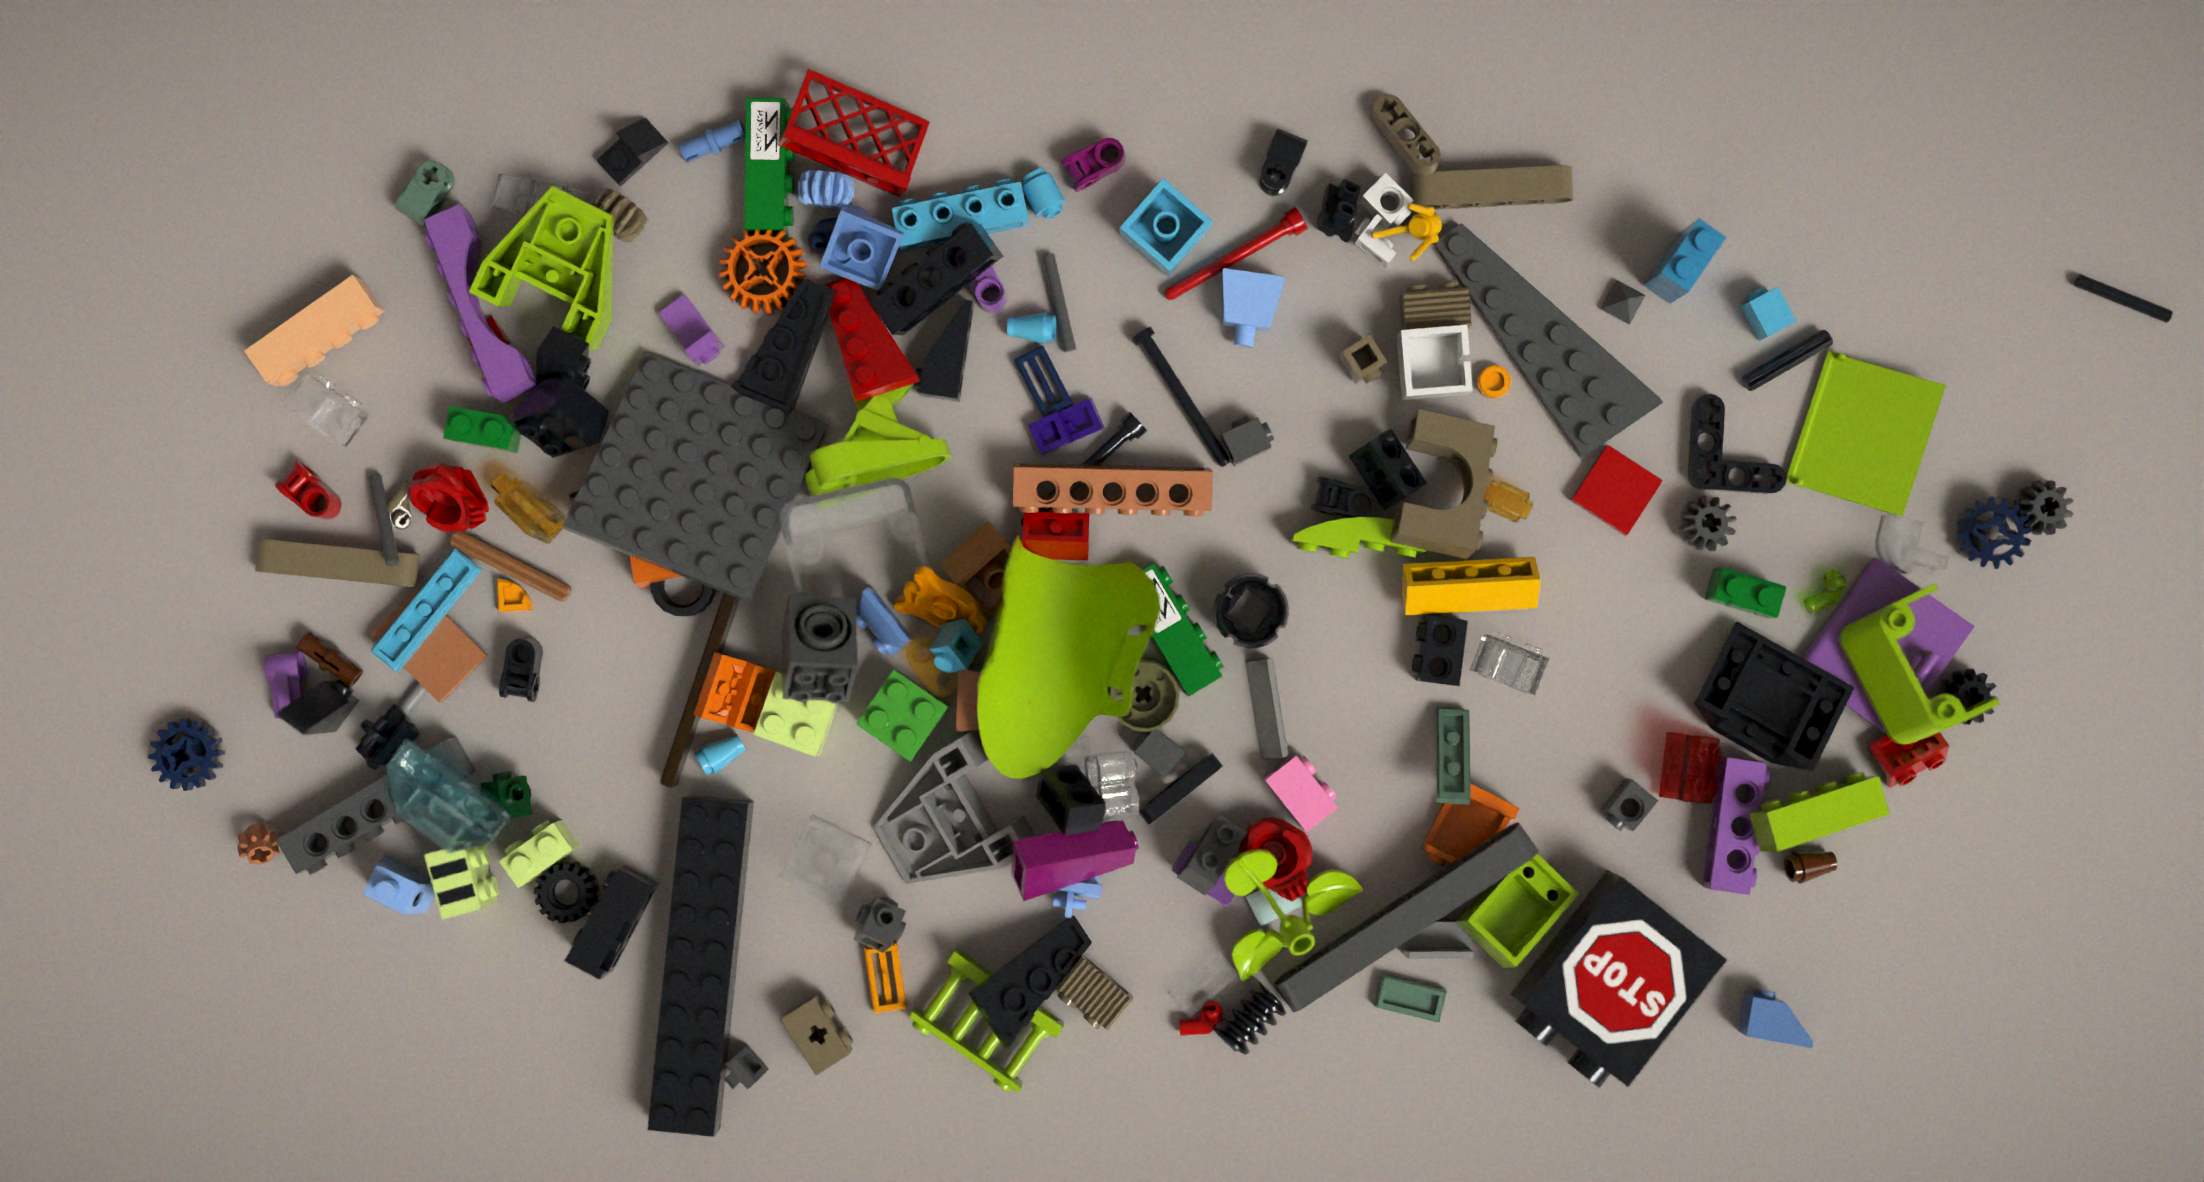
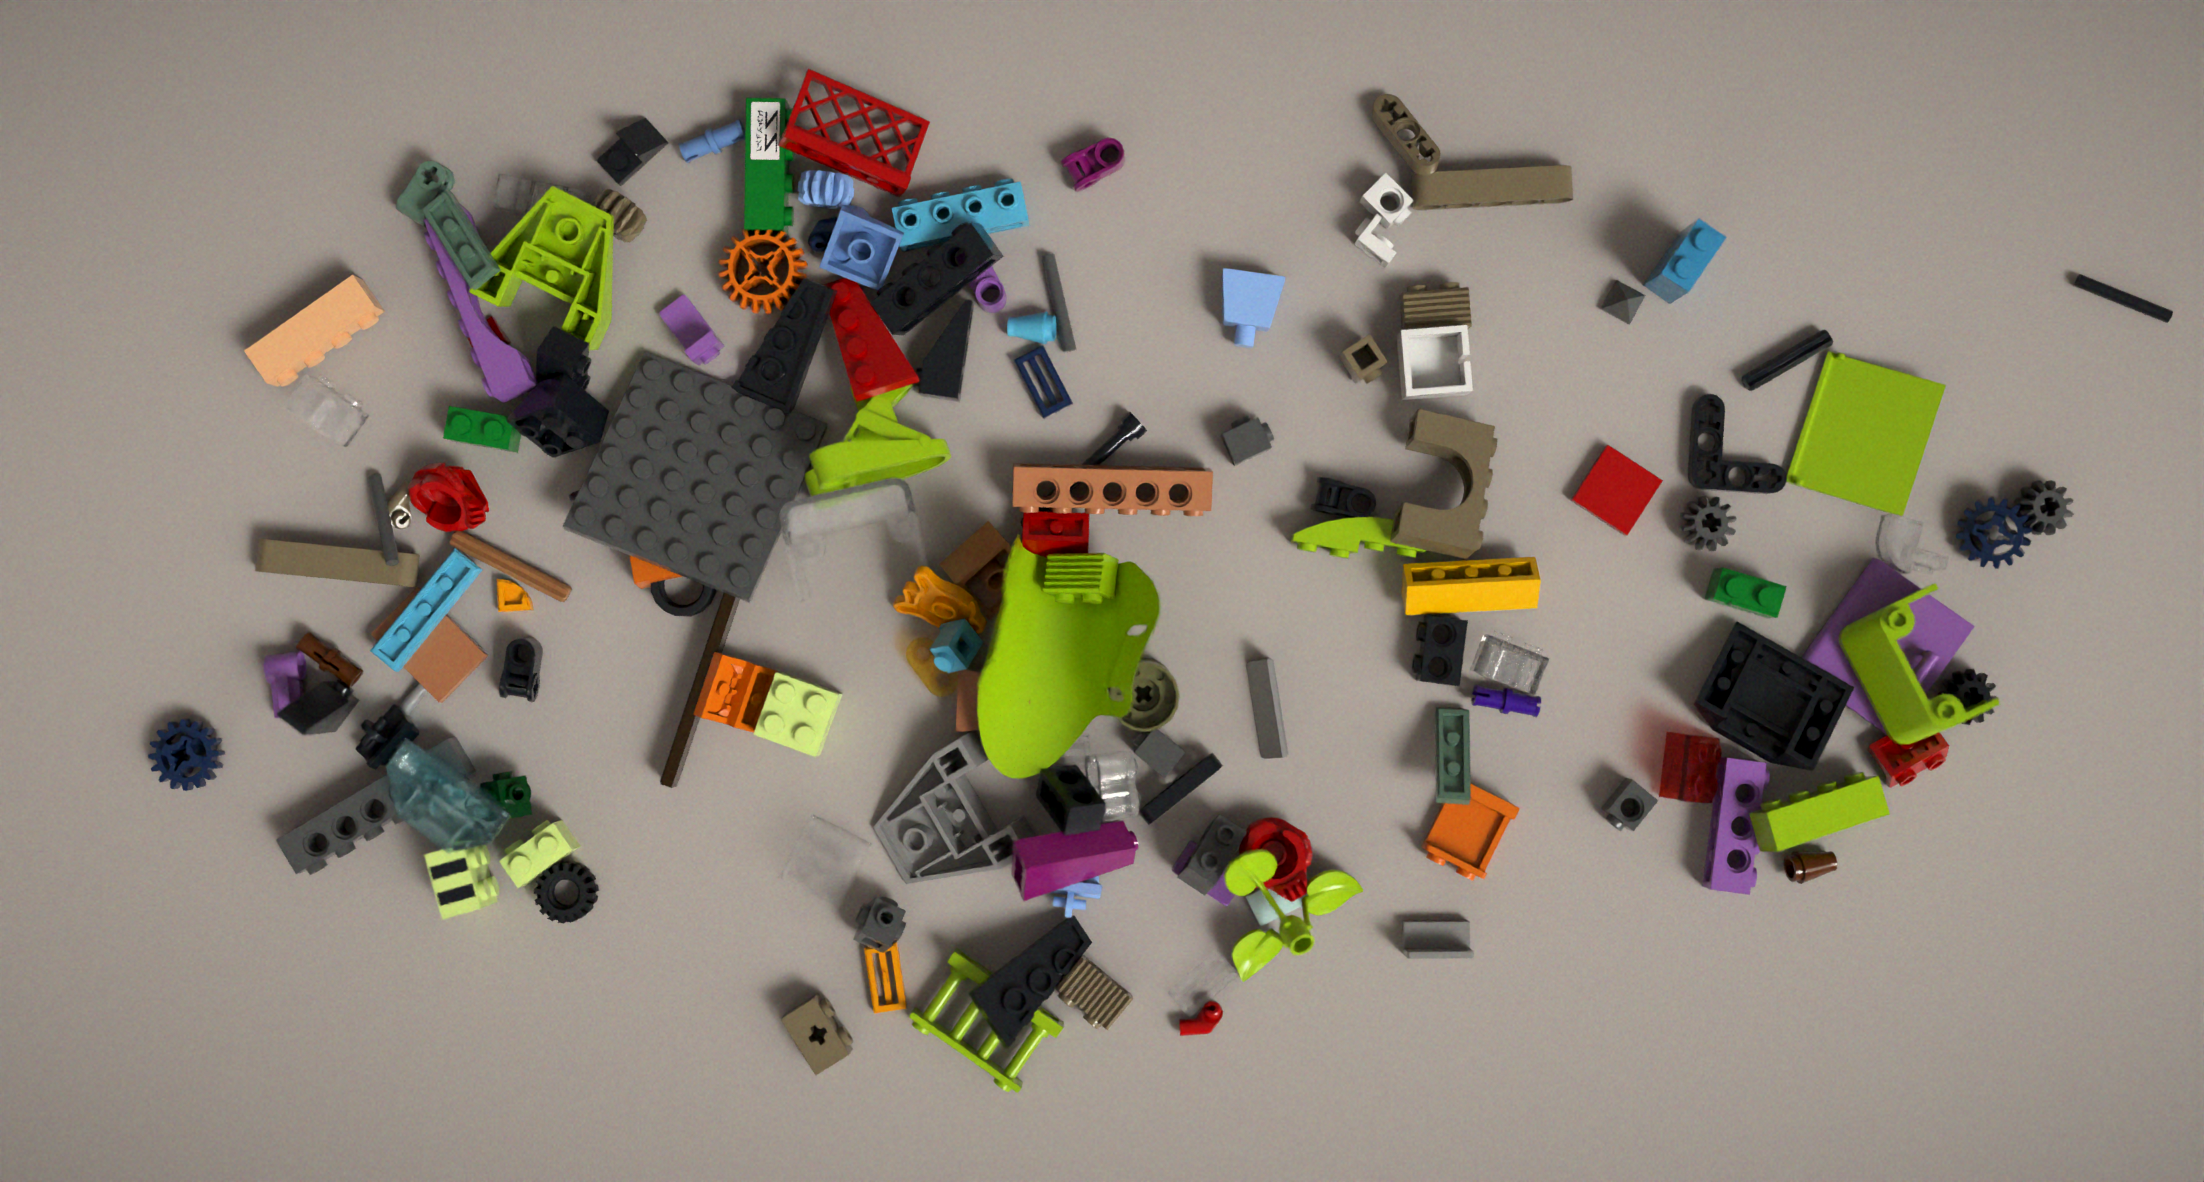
(258, 844): nougat gear -> none
(305, 489): red piece -> none
(398, 886): light blue torso -> none
(460, 239): none -> sand green tile
(528, 508): clear yellow torso -> none
(611, 922): black wedge -> none
(700, 965): black brick -> none
(718, 754): medium azure cone -> none
(745, 1068): dark grey tile -> none
(819, 648): dark grey brick -> none
(889, 631): medium blue slope -> none
(903, 715): bright green brick -> none
(1043, 193): medium azure brick -> none
(1066, 426): dark purple slope -> none
(1081, 576): none -> lime brick
(1165, 227): medium azure brick -> none
(1180, 640): green brick -> none
(1181, 395): black bar -> none
(1251, 1020): black piece -> none
(1268, 593): black piece -> none
(1281, 158): black piece -> none
(1290, 224): red piece -> none
(1301, 792): bright pink brick -> none
(1339, 210): black hips -> none
(1387, 469): black brick -> none
(1406, 917): dark grey beam -> none
(1410, 998): sand green tile -> none
(1422, 226): yellow plant -> none
(1493, 381): light orange tile -> none
(1506, 700): none -> dark purple pin
(1508, 501): clear yellow brick -> none
(1517, 912): lime piece -> none
(1569, 371): dark grey wing -> none
(1615, 981): brick -> none
(1767, 312): medium azure brick -> none
(1771, 1019): medium blue slope -> none
(1831, 593): clear neon green arm -> none

